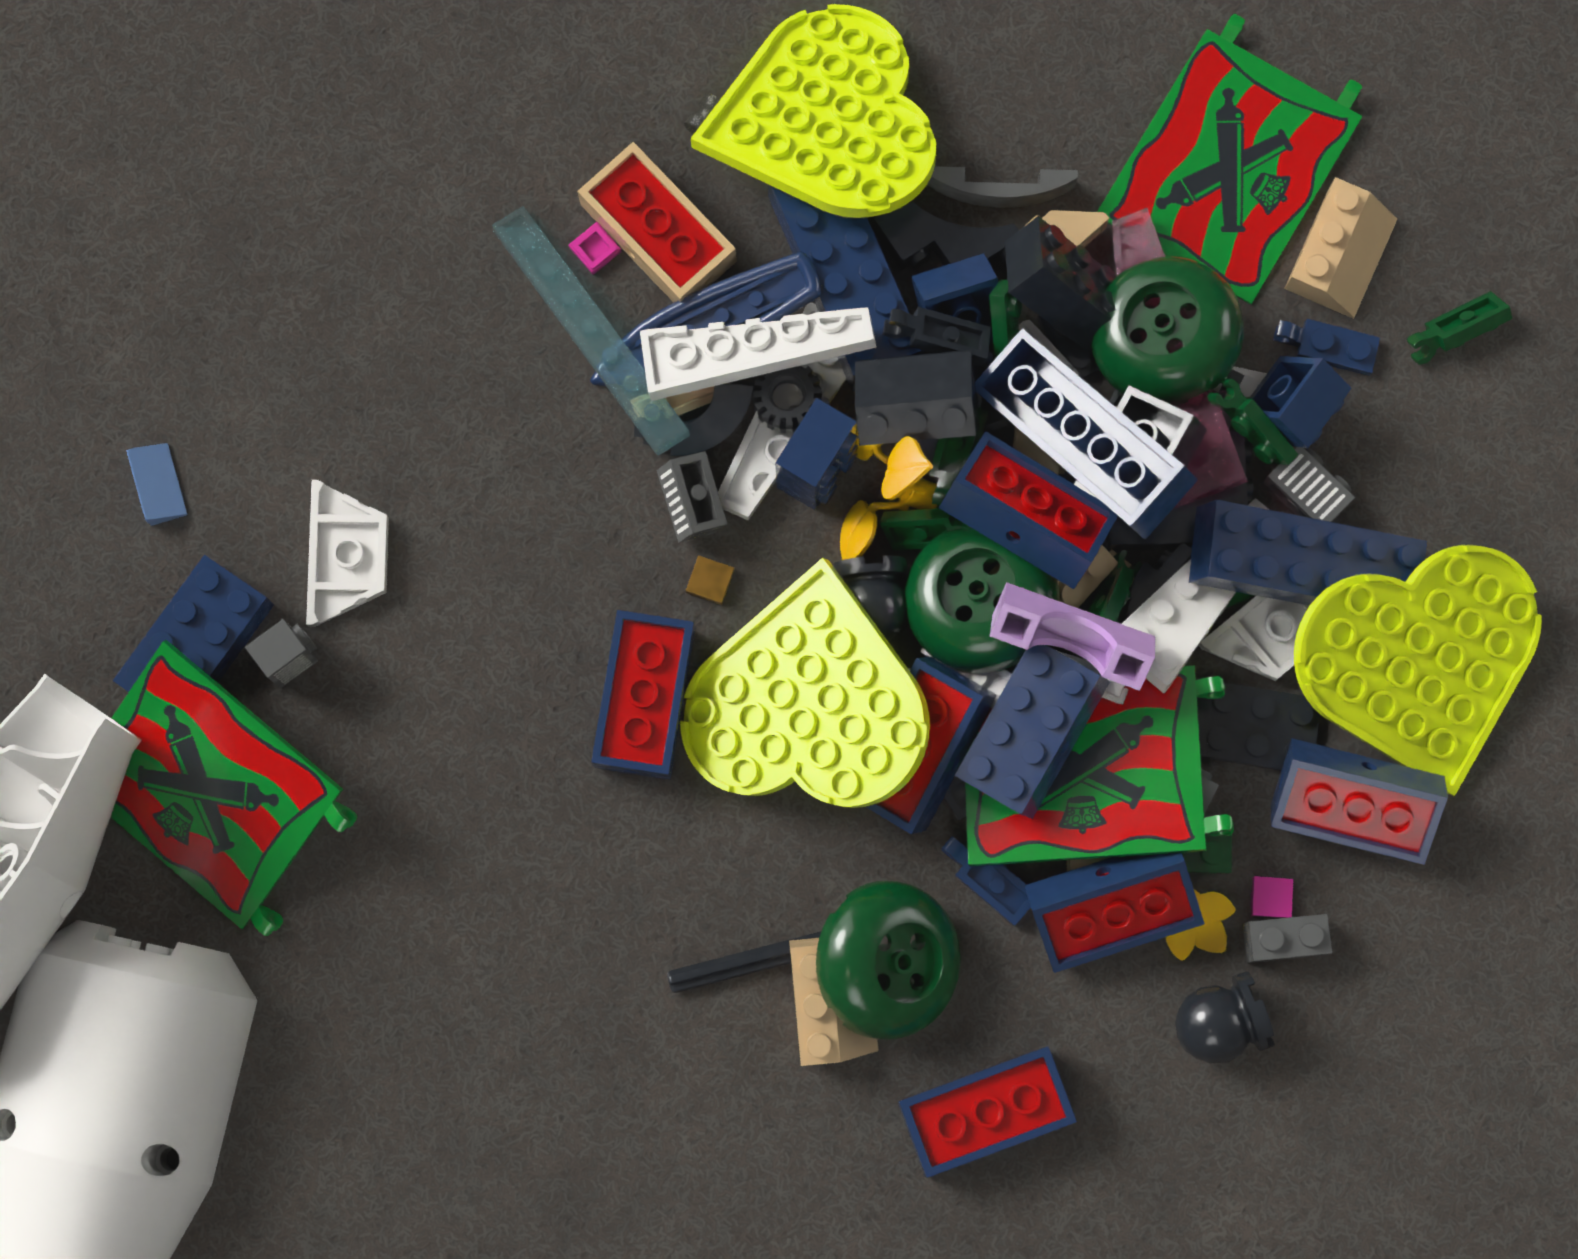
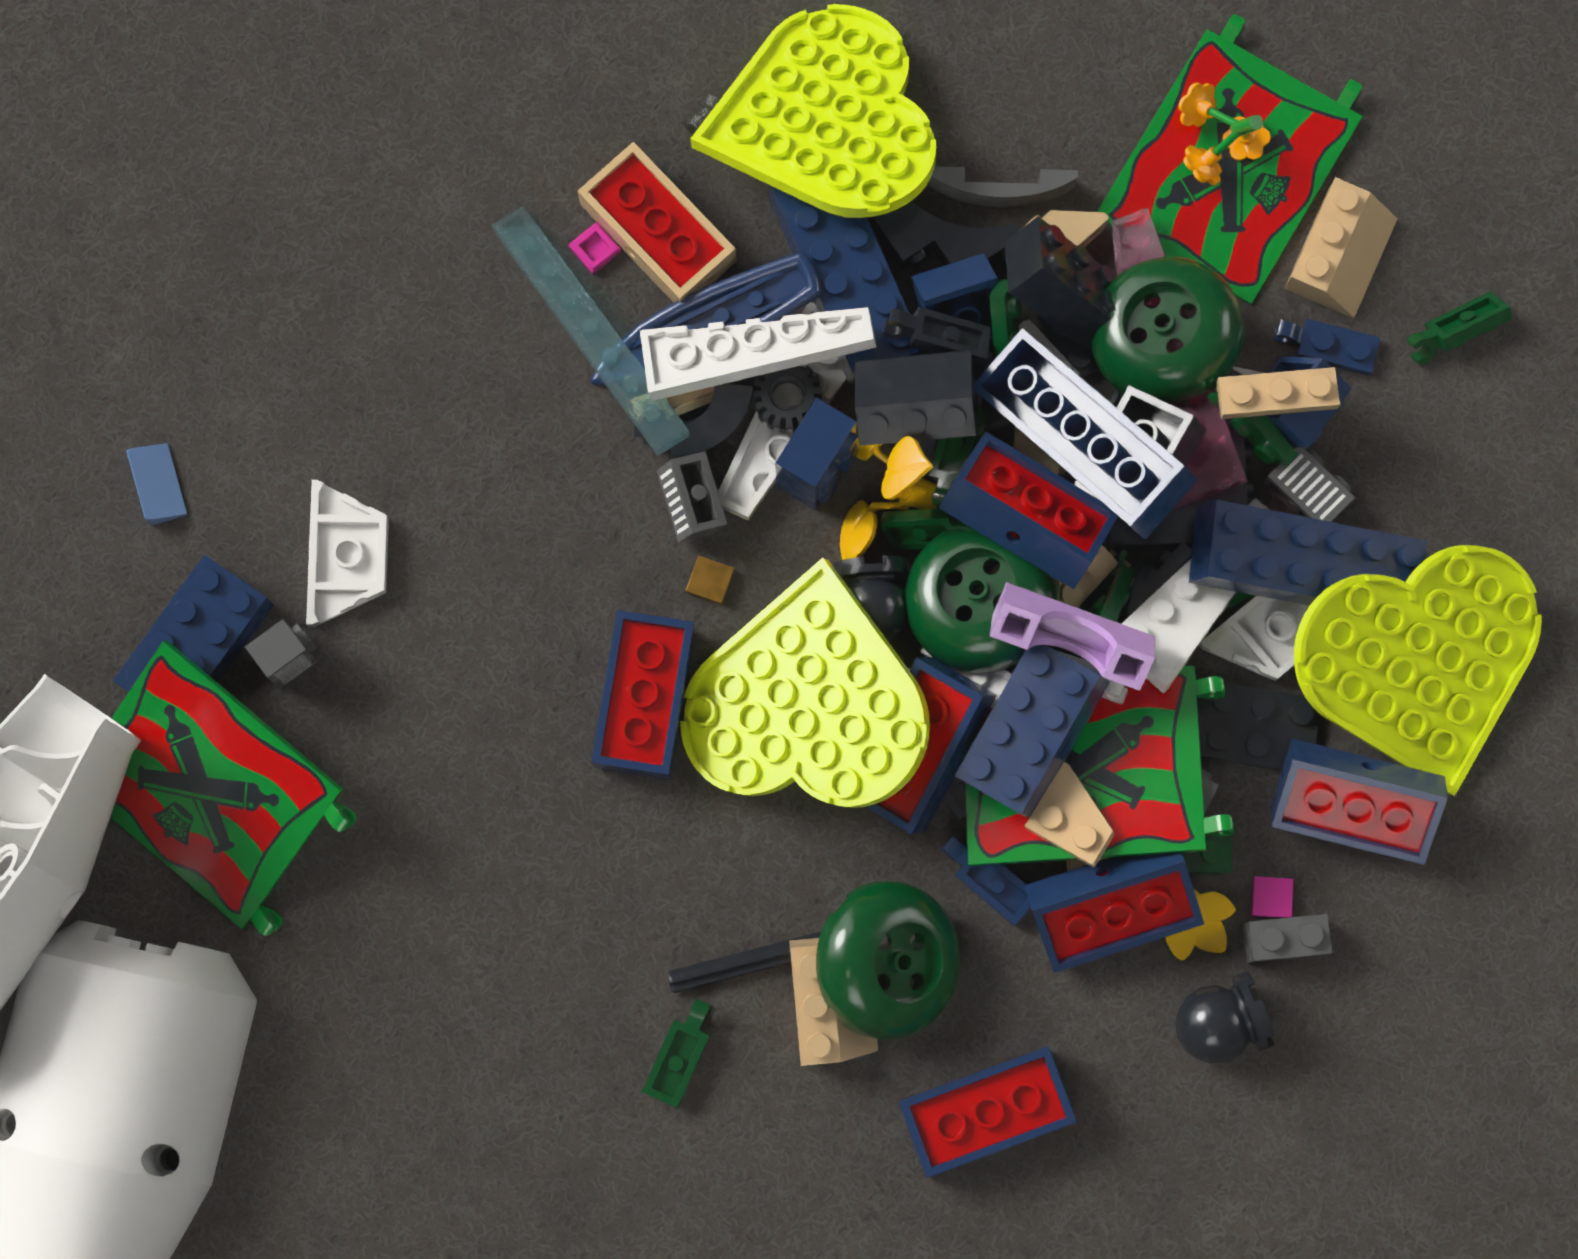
(678, 1057): none -> dark green plate
(1071, 819): none -> tan wing
(1243, 138): none -> light orange plant
(1278, 393): none -> tan plate

